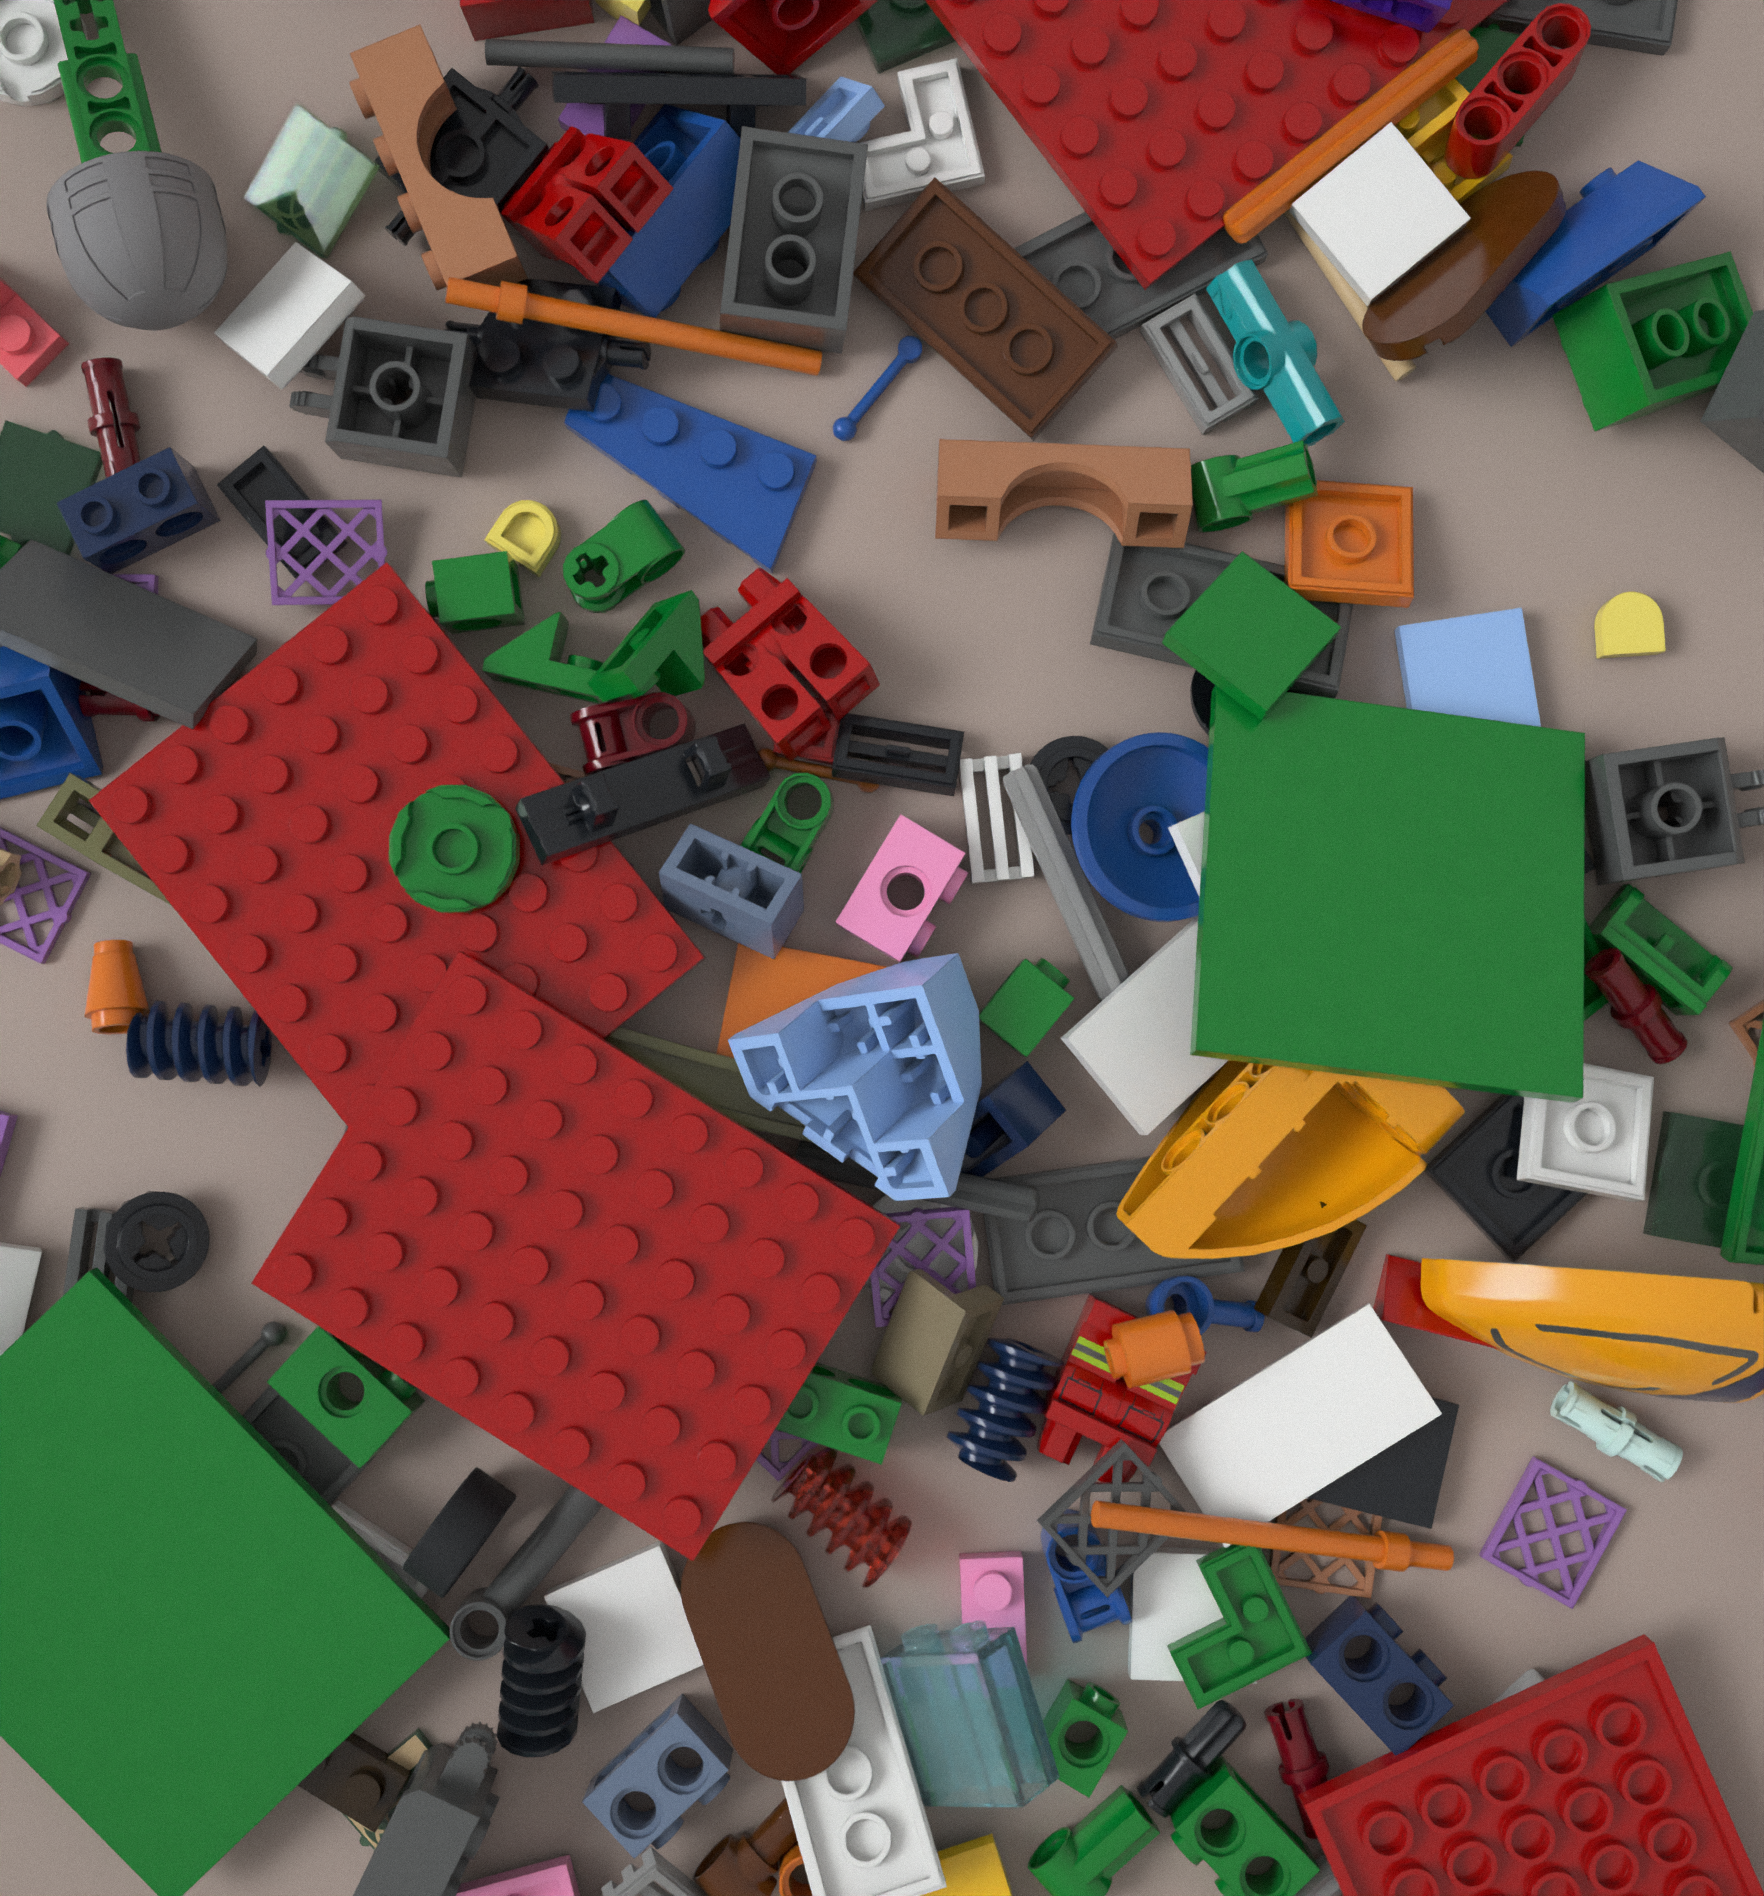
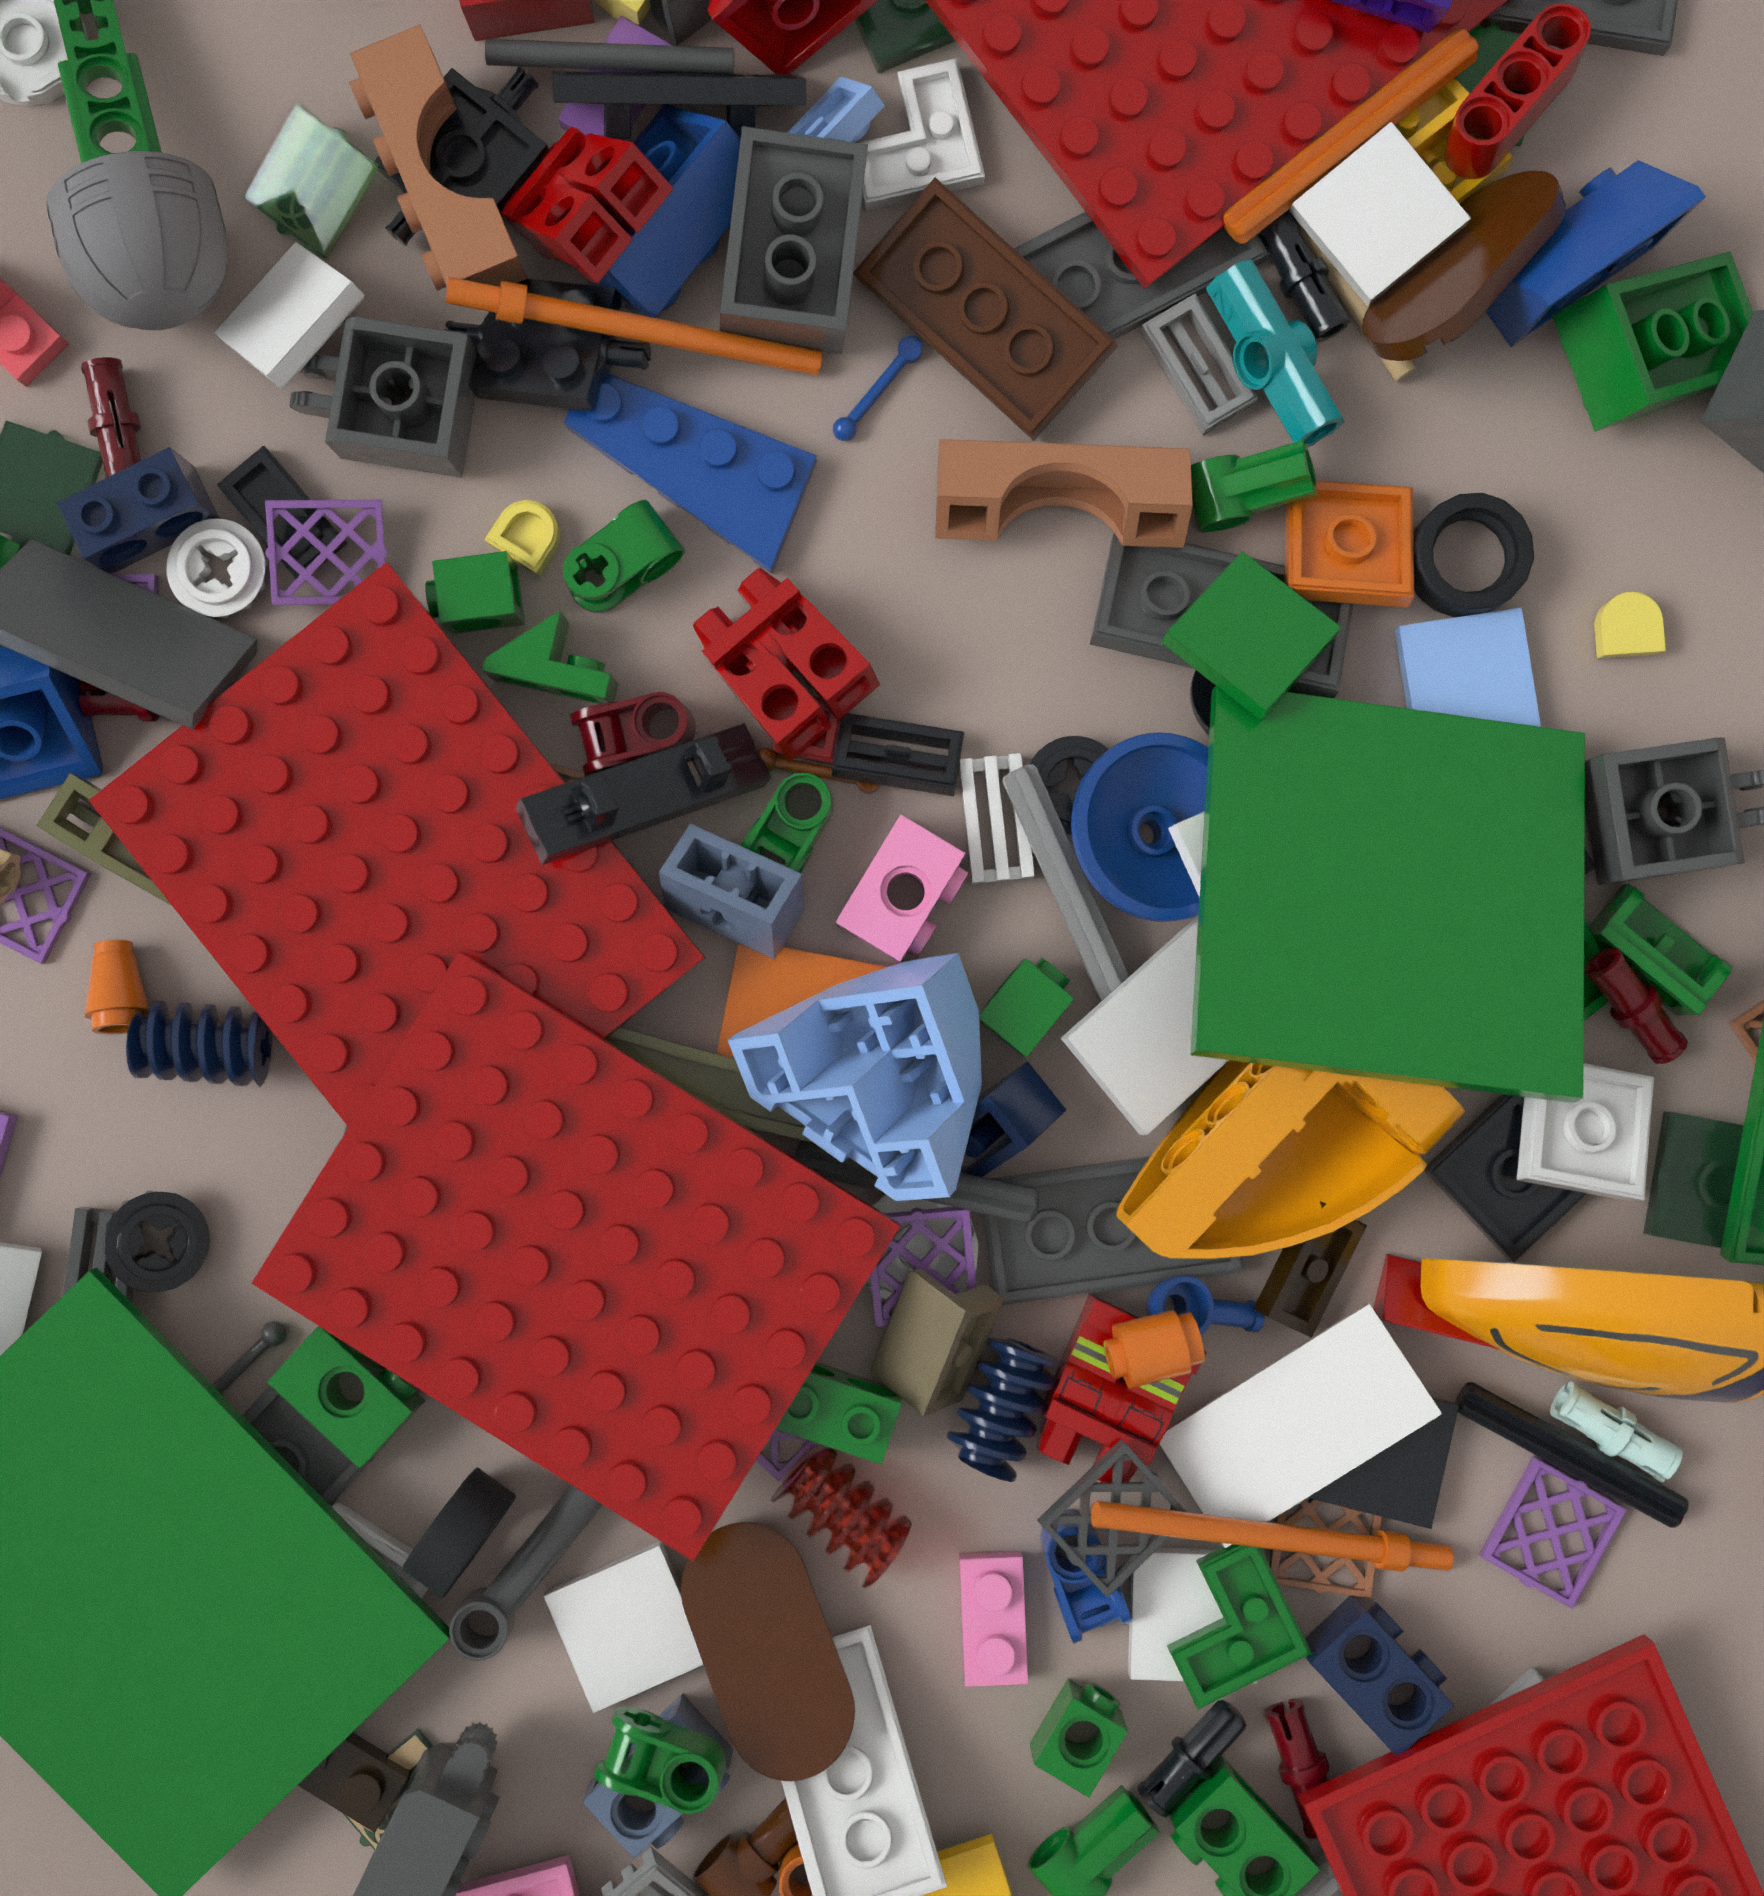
(189, 567): none -> white gear
(454, 849): green tile -> none
(540, 1680): black piece -> none
(655, 1761): none -> green piece
(658, 651): green slope -> none
(969, 1716): clear light blue brick -> none
(1304, 278): none -> black pin
(1504, 523): none -> black tyre
(1572, 1455): none -> black axle

